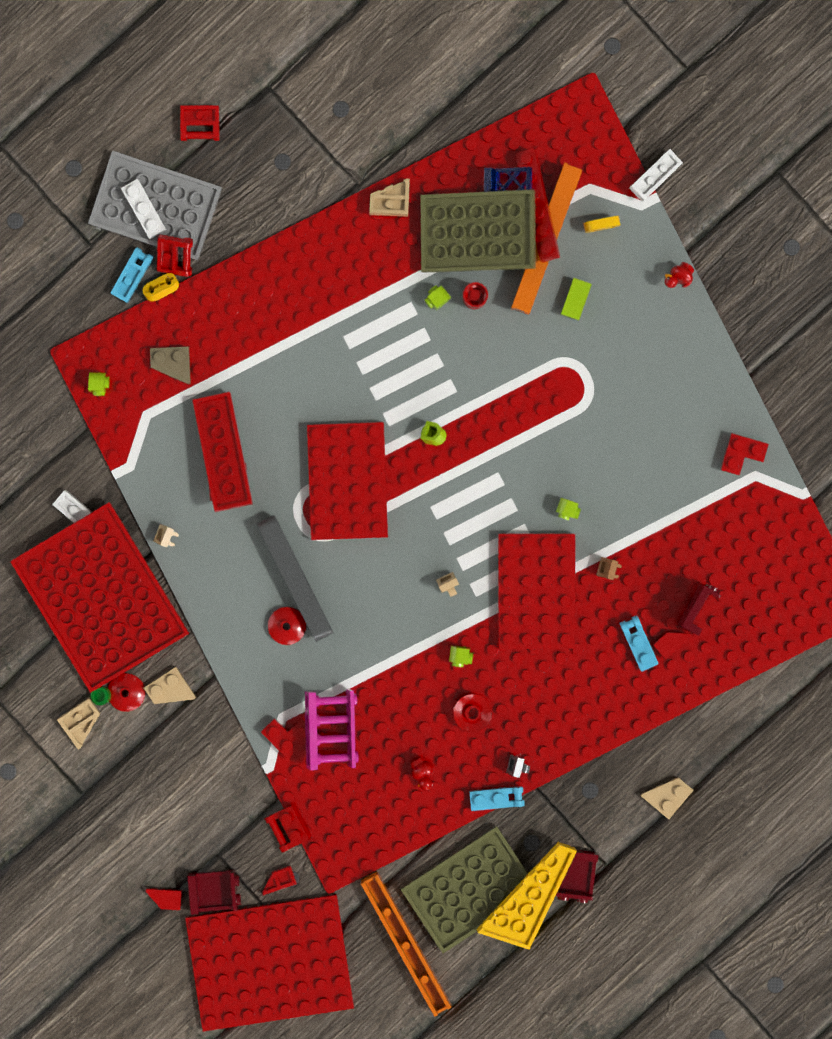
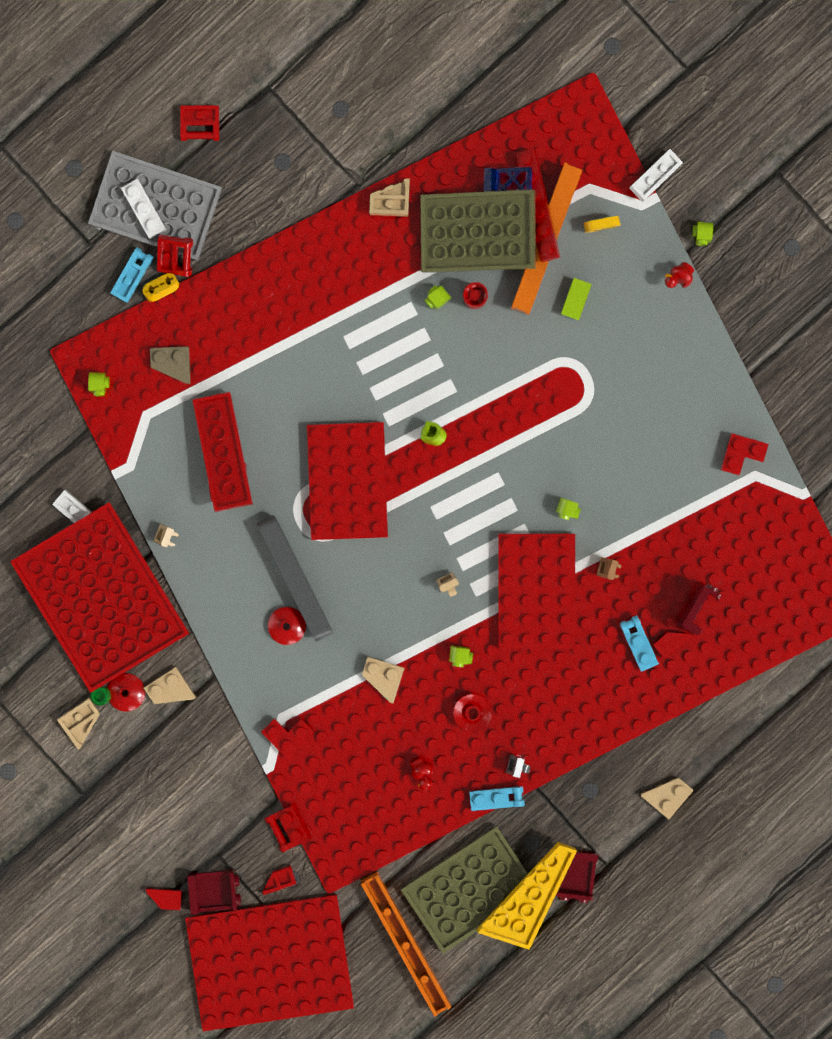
(313, 720): dark pink fence -> none
(383, 677): none -> tan wing
(703, 233): none -> lime plate

